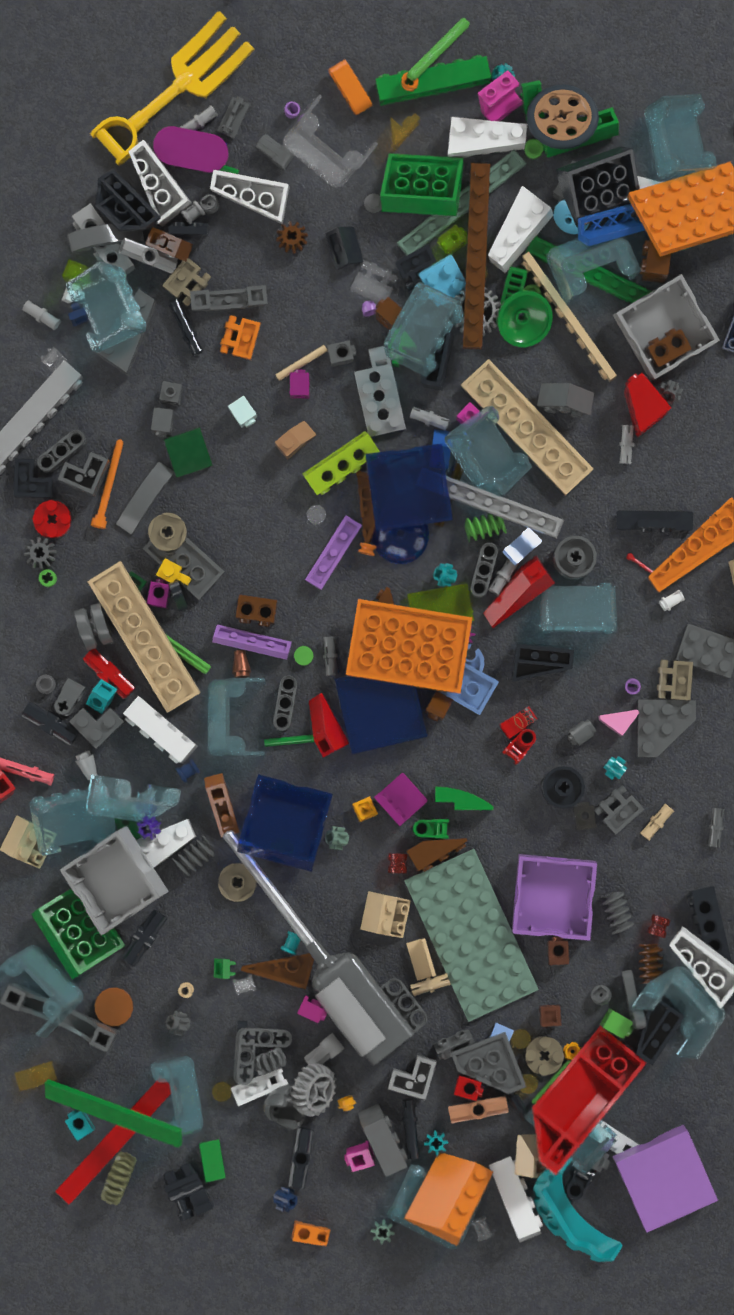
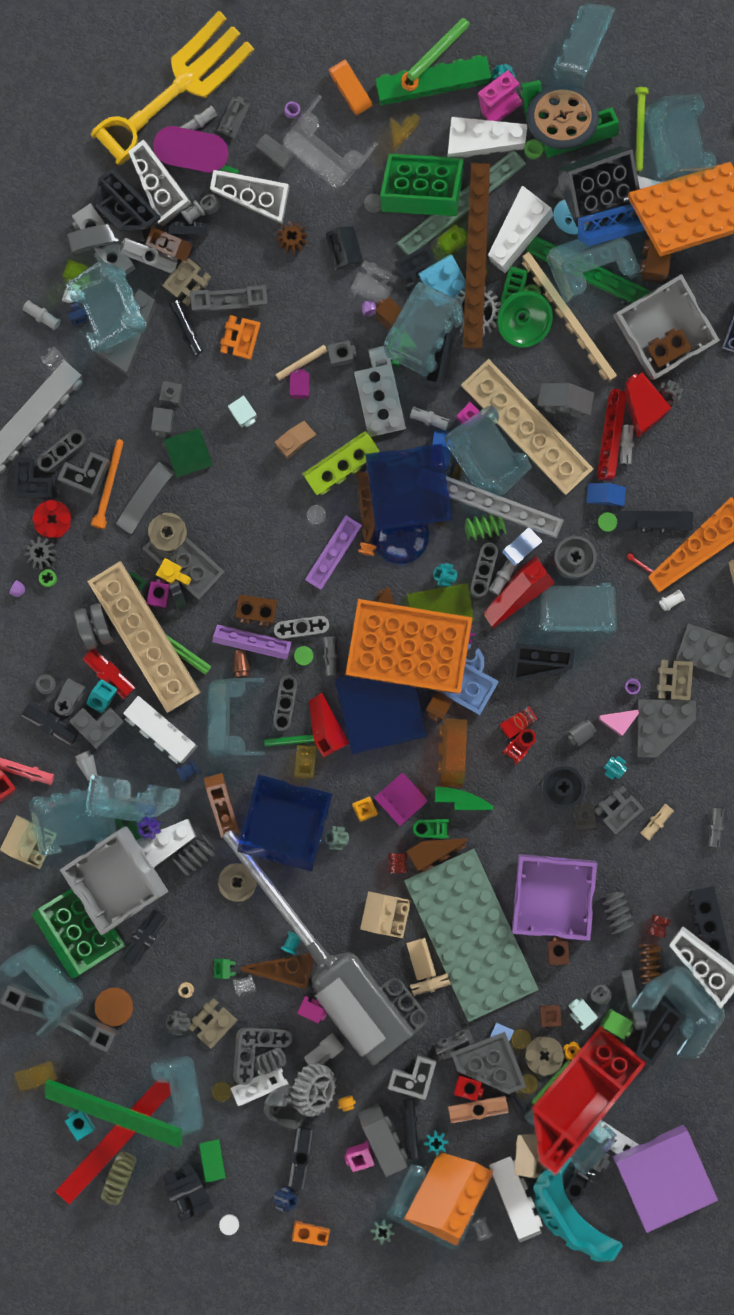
(17, 589): none -> medium lavender hinge
(216, 1027): none -> dark tan plate
(229, 1224): none -> white tile
(305, 762): none -> clear yellow slope
(314, 621): none -> light grey beam
(453, 752): none -> clear orange wedge
(582, 1013): none -> light aqua brick
(583, 44): none -> clear light blue windscreen
(606, 494): none -> blue slope
(607, 522): none -> bright green tile
(608, 443): none -> red beam
(641, 92): none -> lime bar

